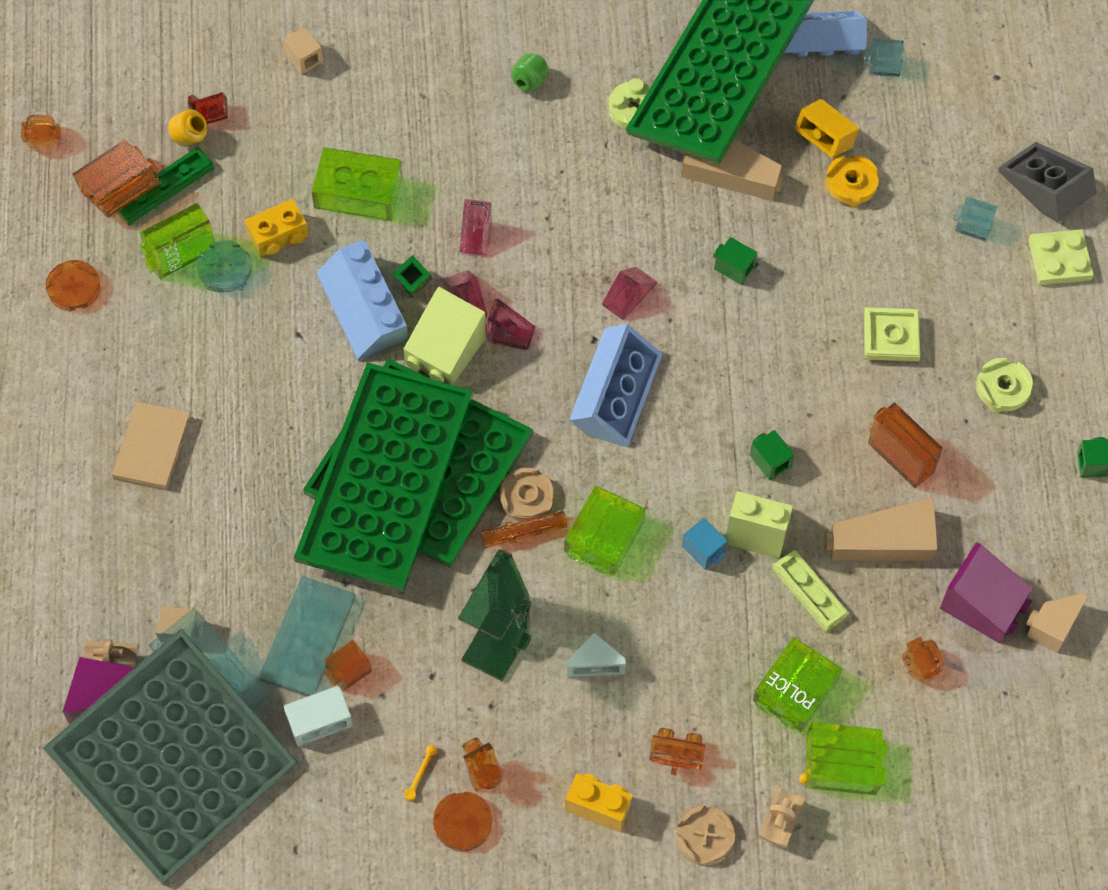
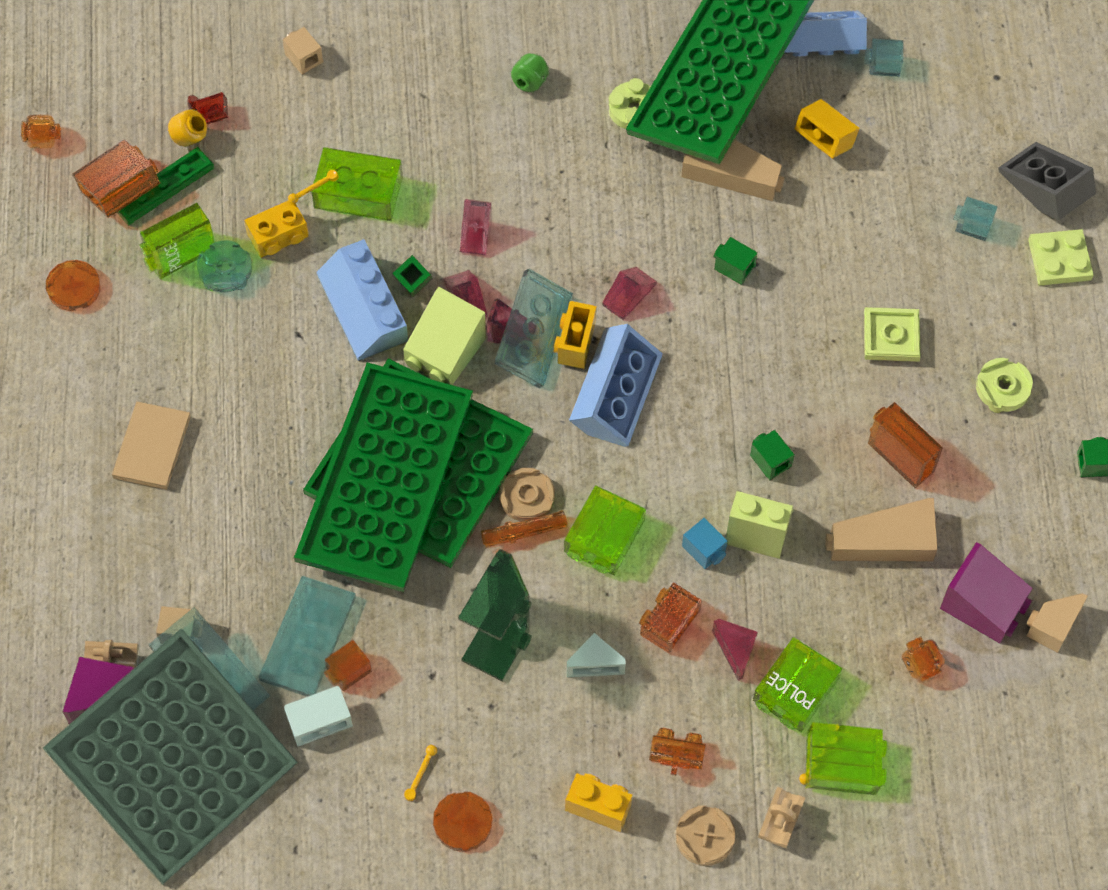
(332, 176): none -> yellow hinge
(481, 765): clear orange hips -> none
(533, 328): none -> clear light blue tile
(576, 334): none -> yellow brick
(670, 617): none -> clear orange brick
(736, 644): none -> clear pink slope
(810, 590): yellowish green tile -> none
(847, 192): yellow plate -> none

